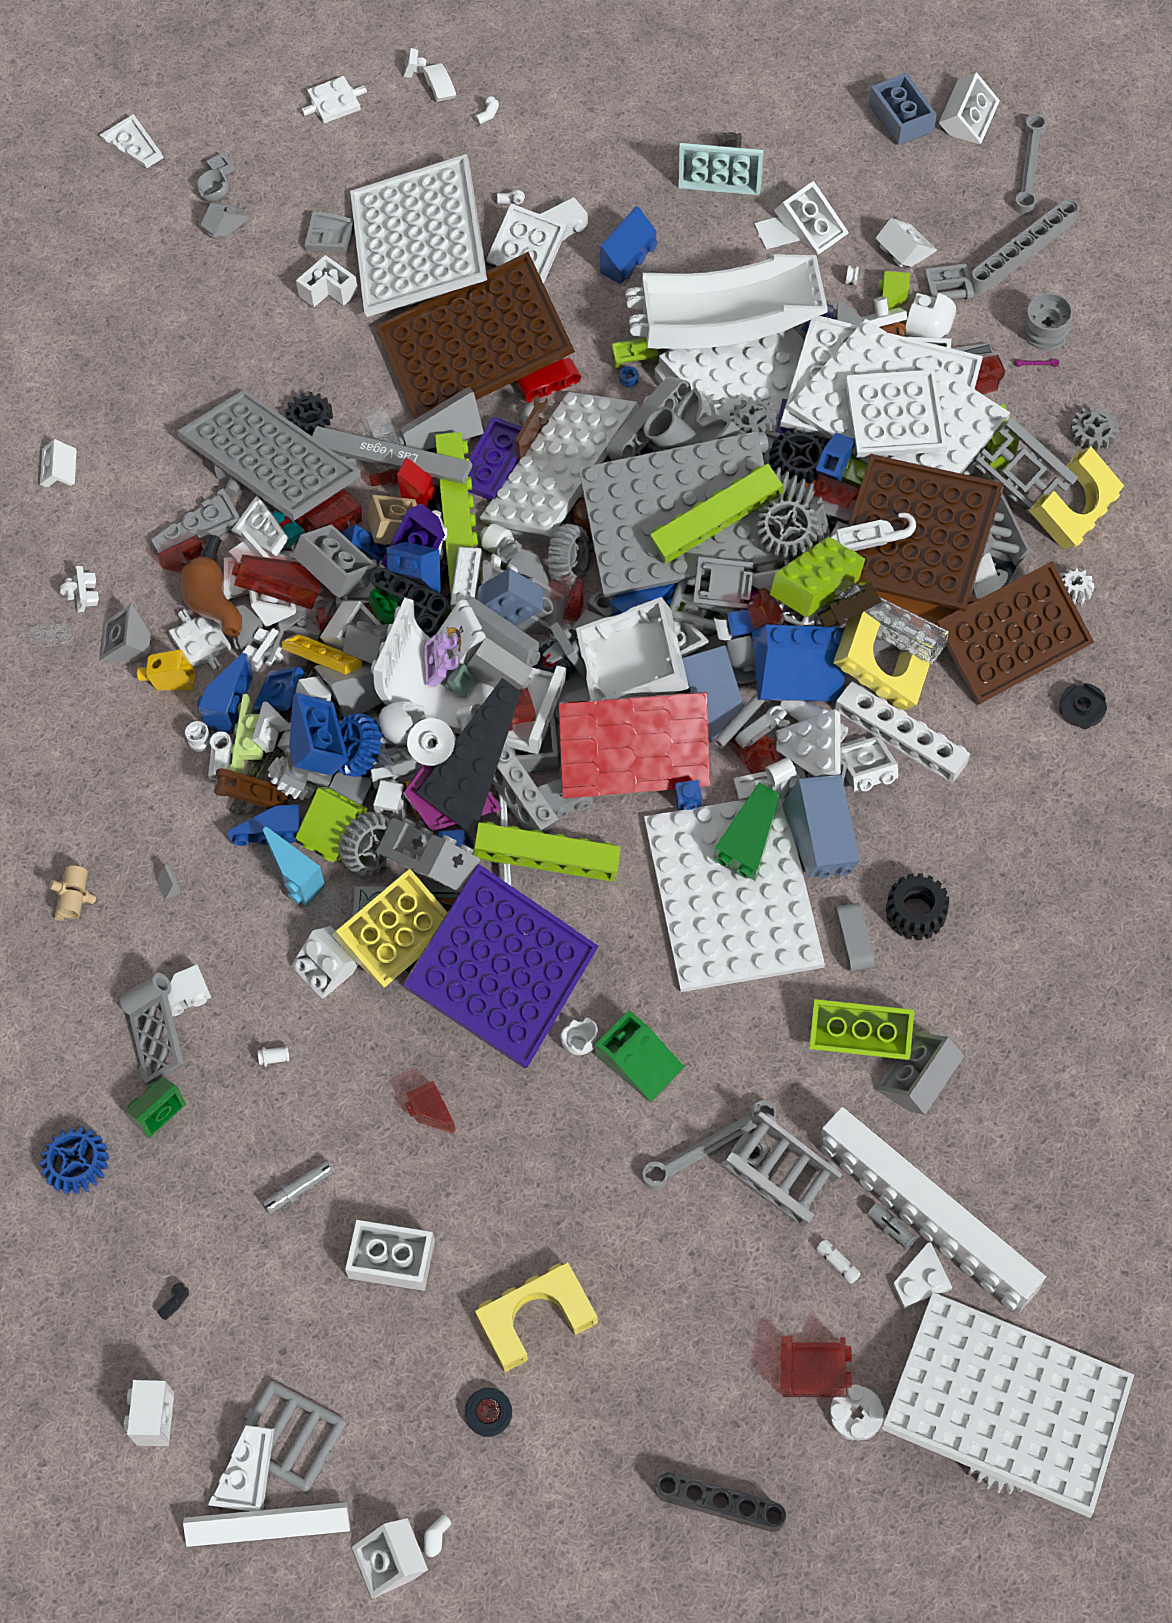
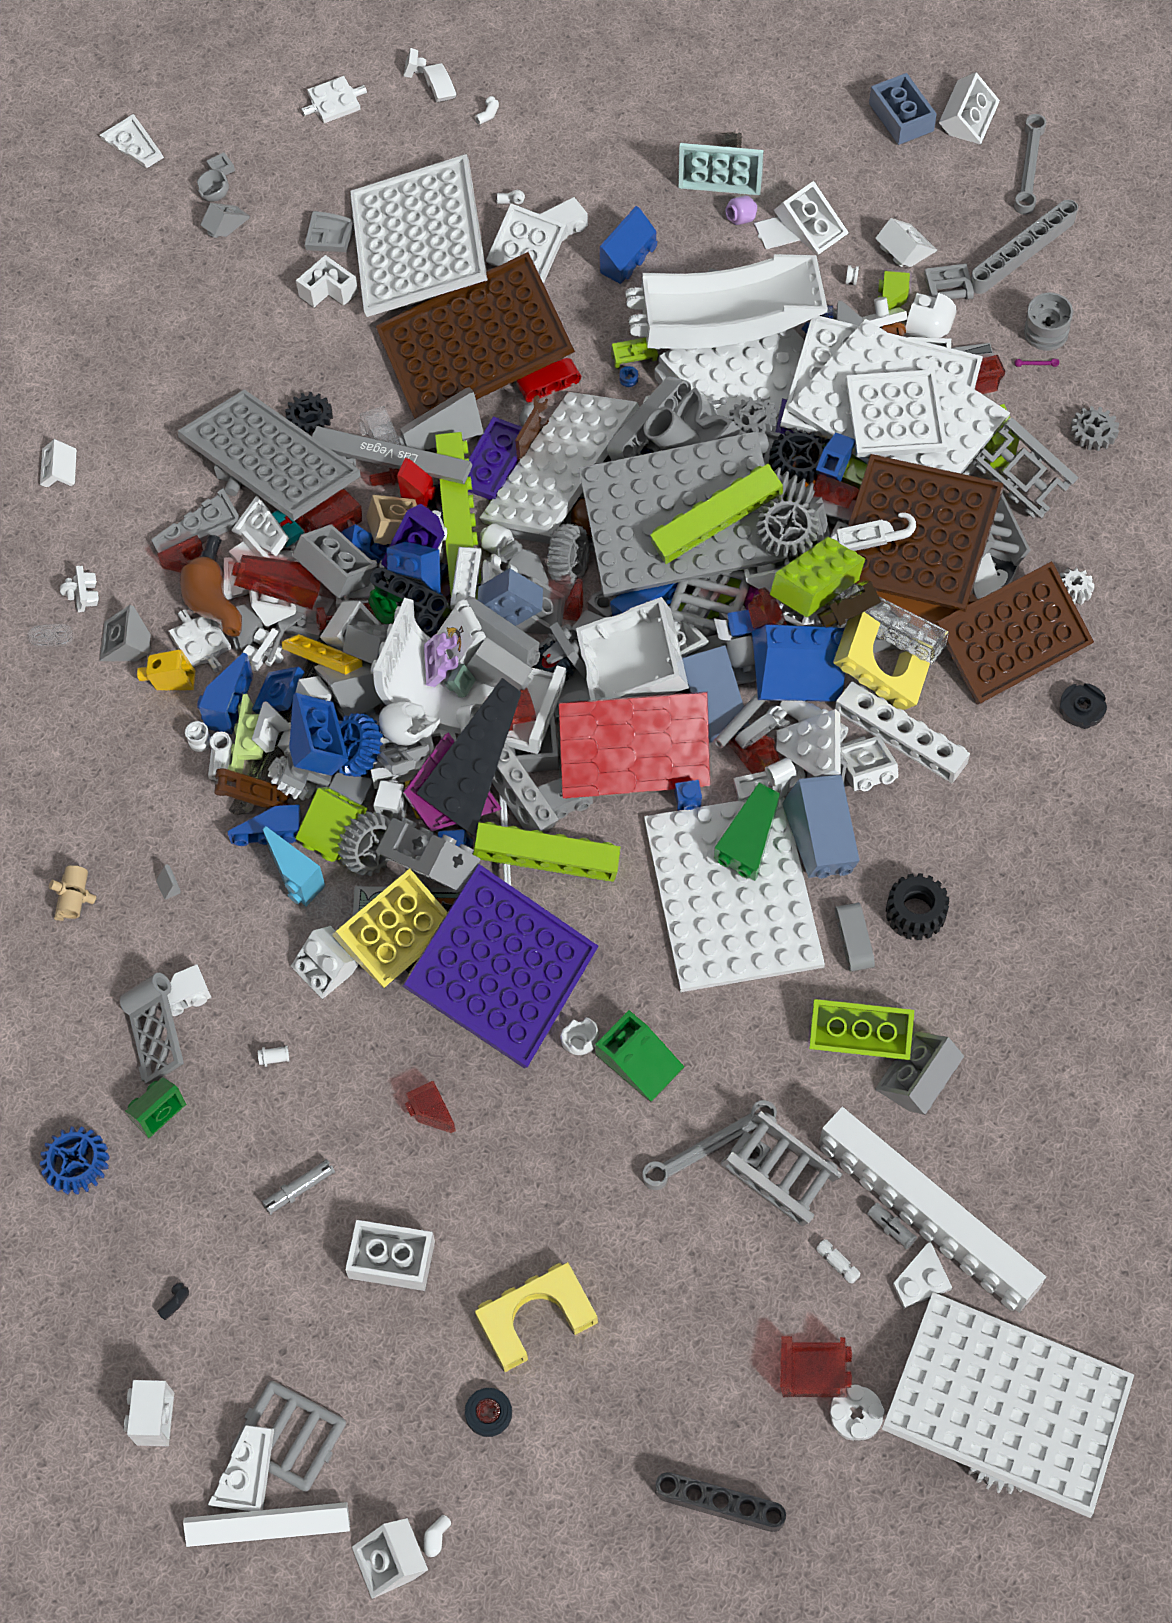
(422, 734): white dish -> none
(727, 583): light grey container -> none
(741, 210): none -> lavender head
(1100, 488): light yellow arch -> none

